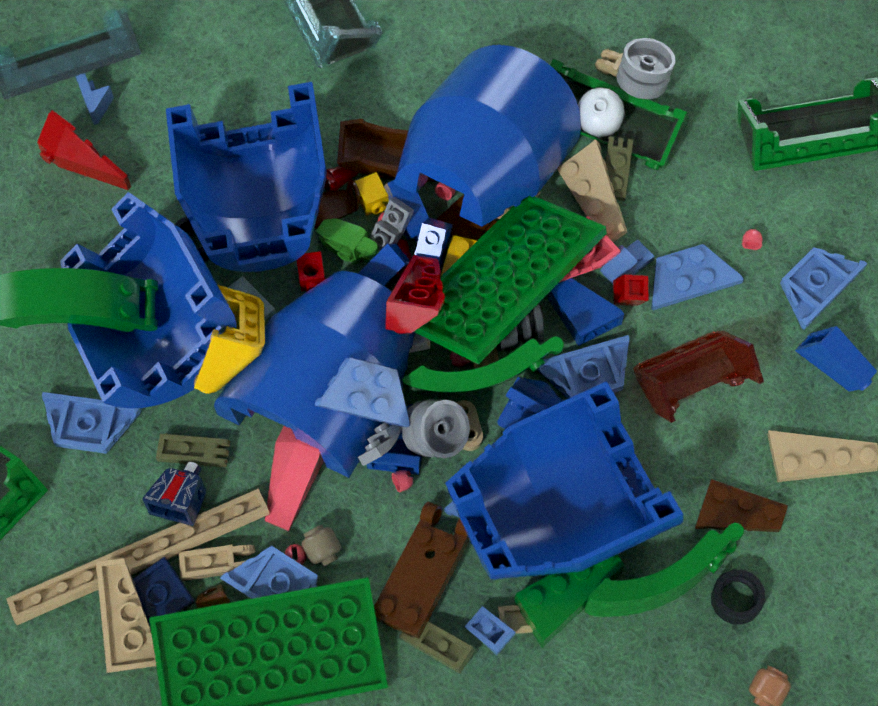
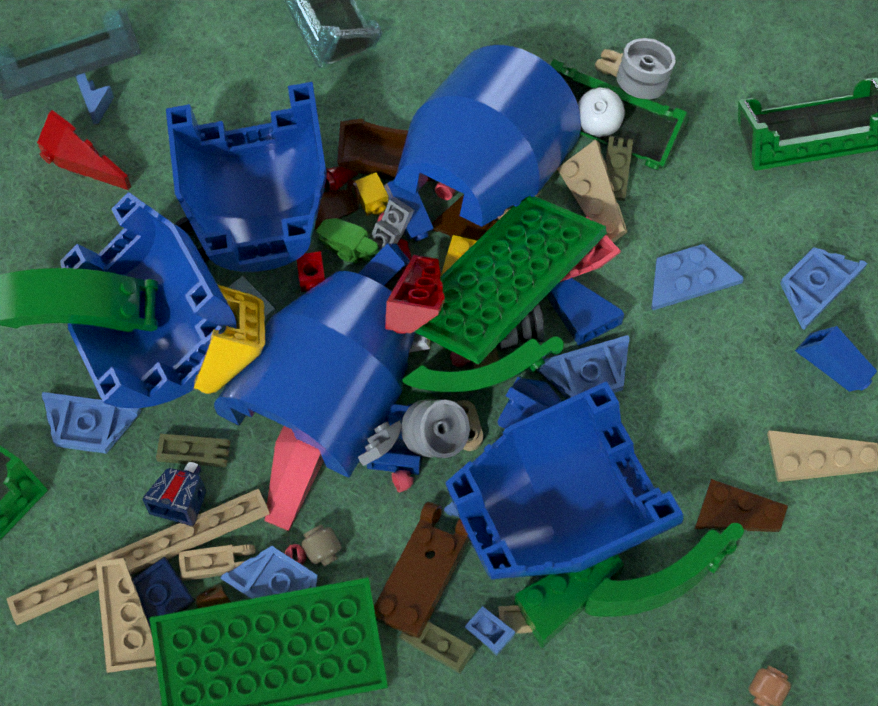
(366, 392): medium blue wing -> none
(433, 239): brick -> none
(628, 261): medium blue slope -> none
(630, 290): red brick -> none
(695, 367): clear red windscreen -> none
(746, 578): black tyre -> none
(752, 239): coral hinge -> none

